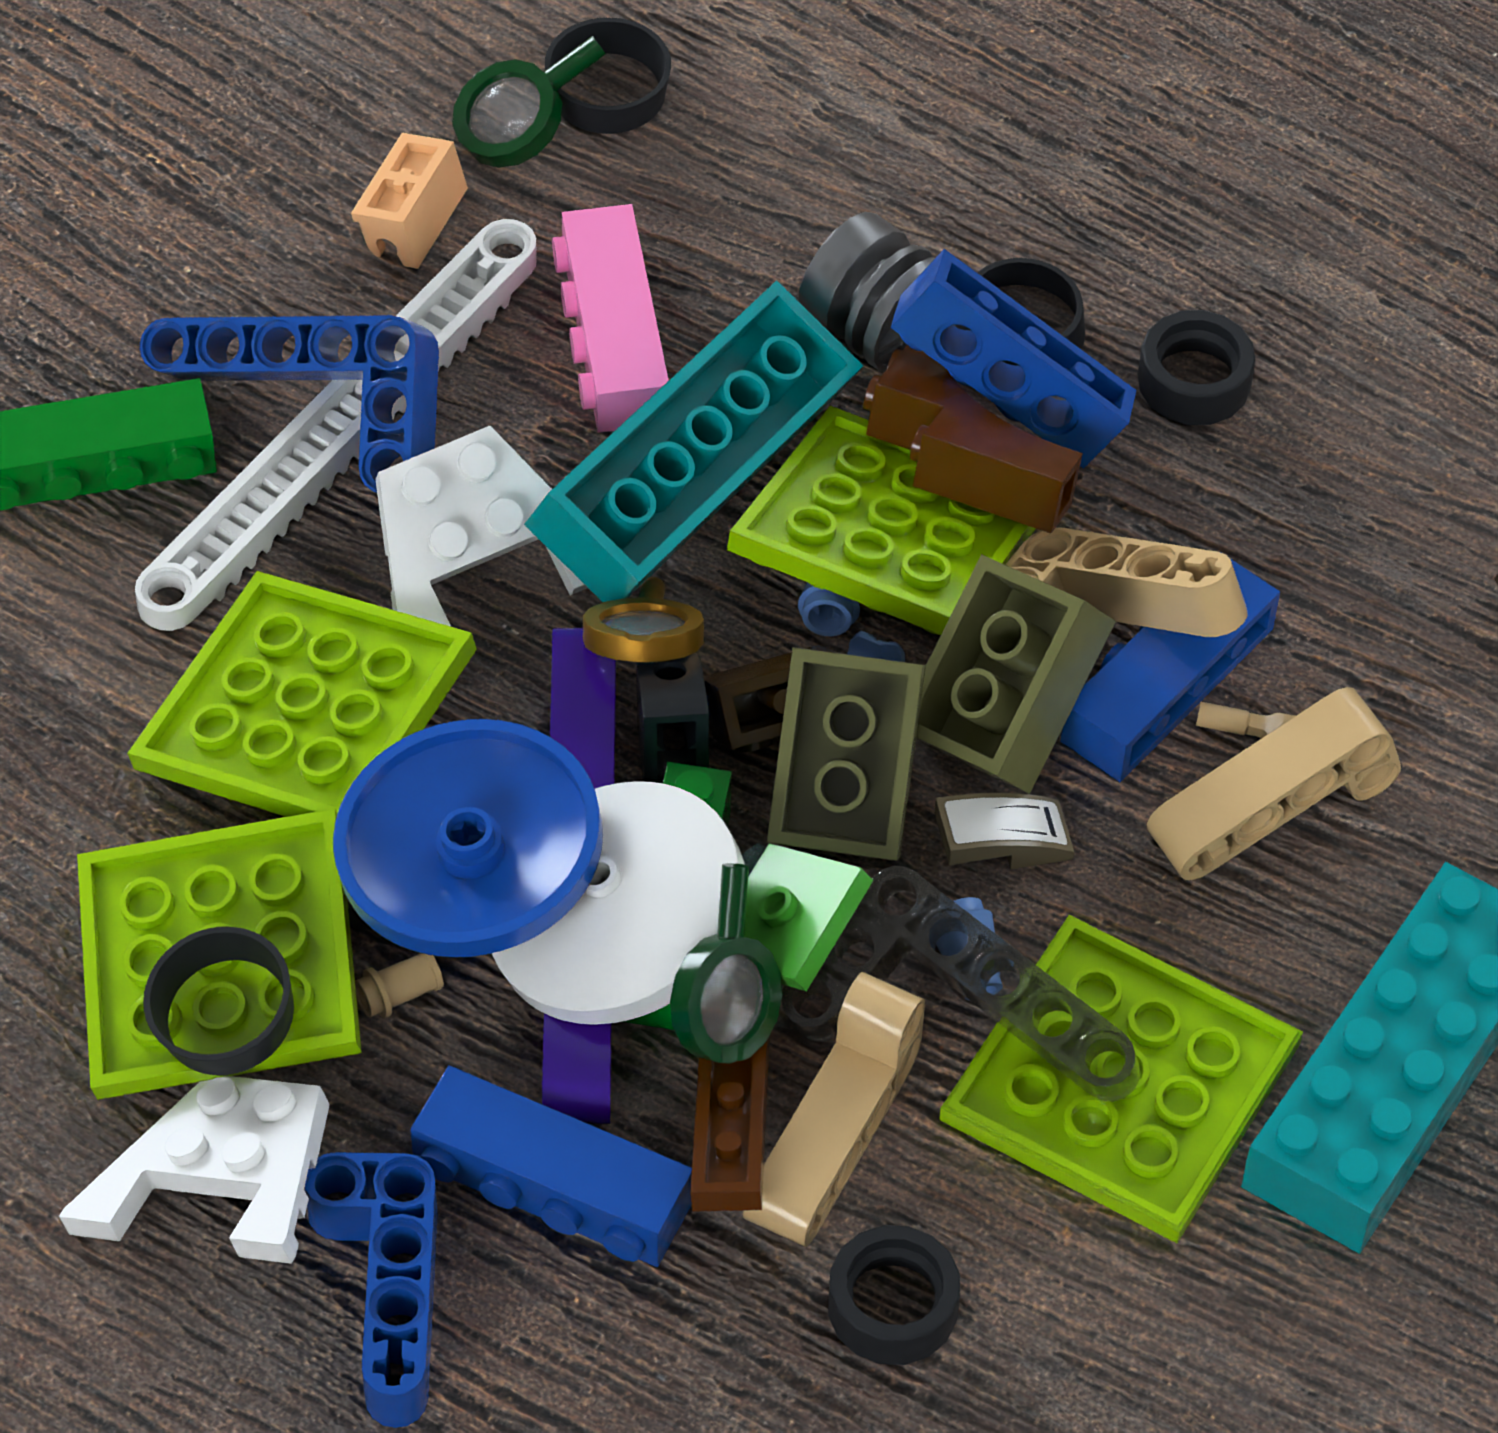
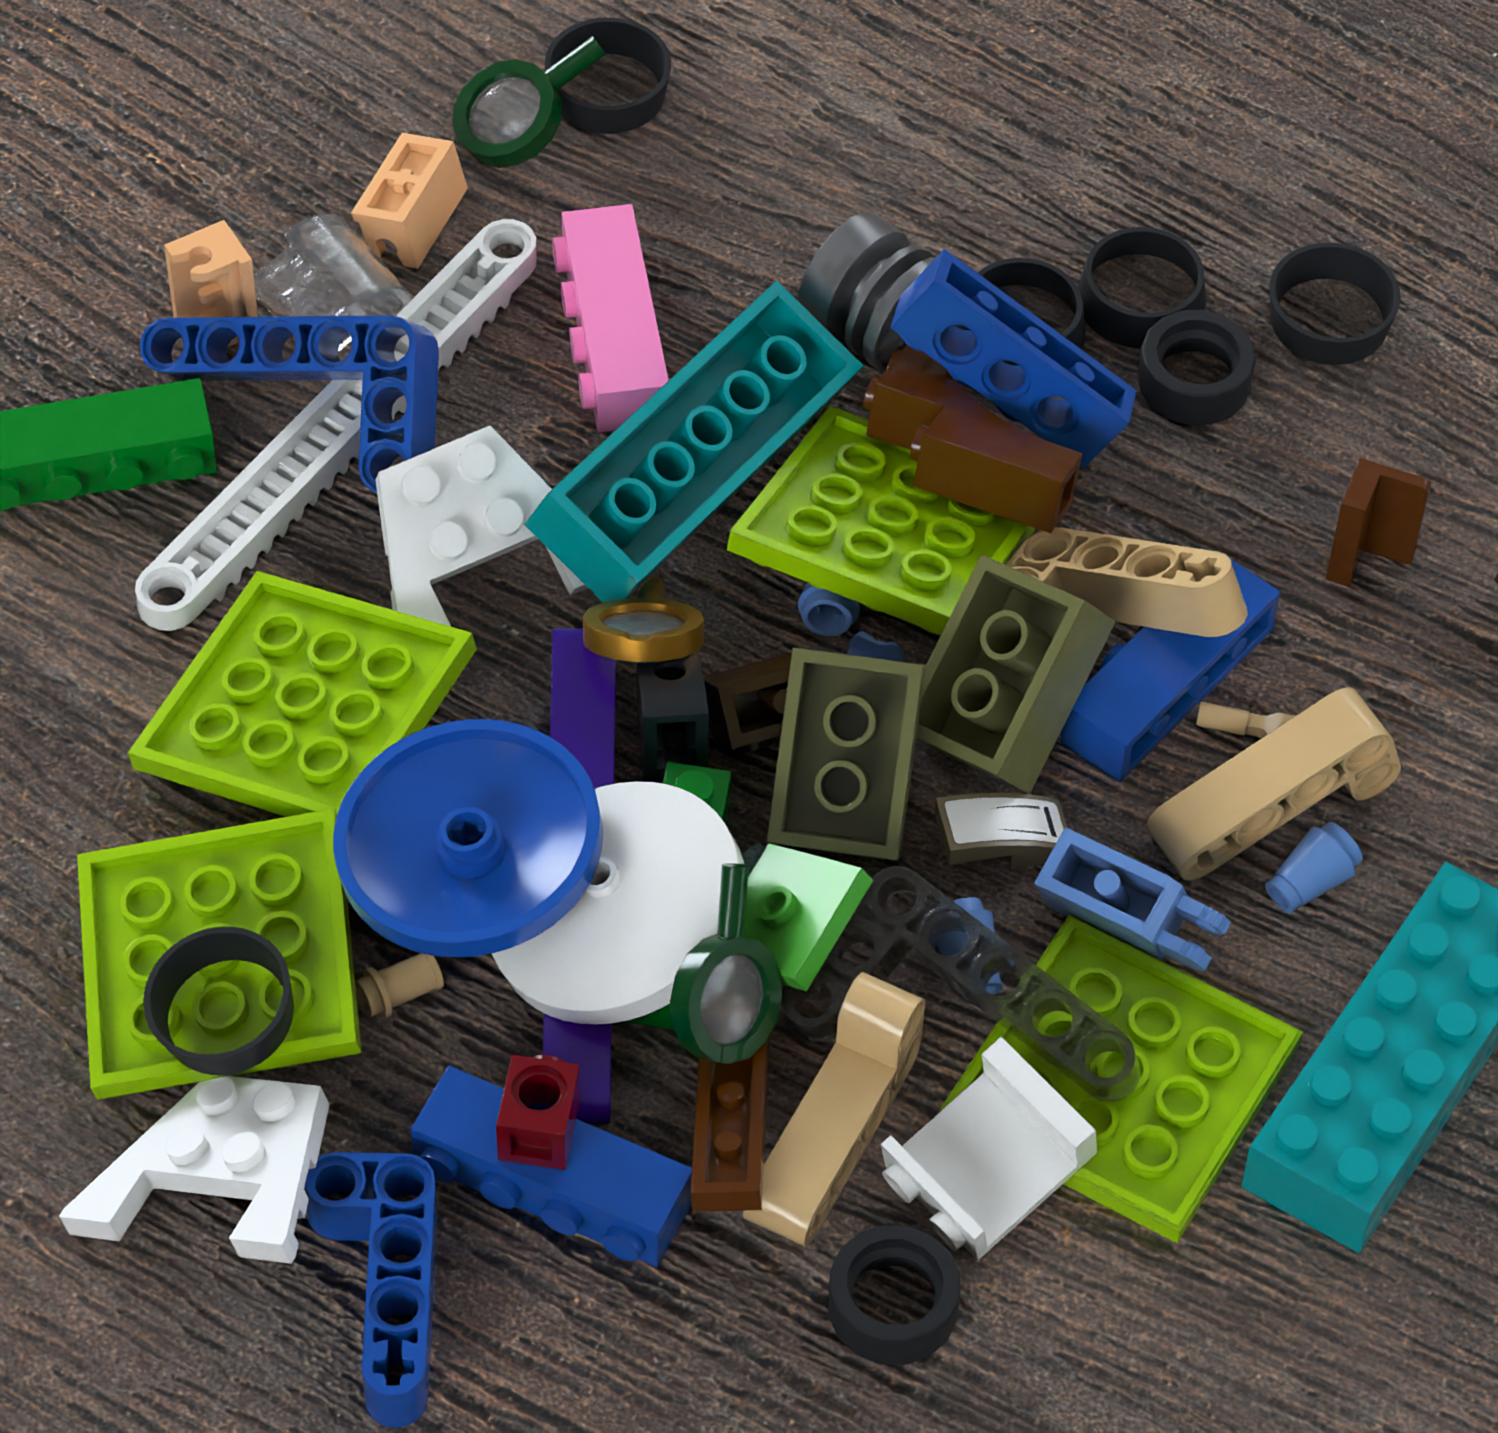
(211, 275): none -> light nougat hinge
(329, 274): none -> clear brick
(538, 1135): none -> dark red brick
(991, 1153): none -> white panel
(1125, 899): none -> medium blue hinge
(1127, 326): none -> black tyre
(1314, 867): none -> medium blue cone
(1339, 263): none -> black tyre
(1377, 516): none -> reddish brown panel

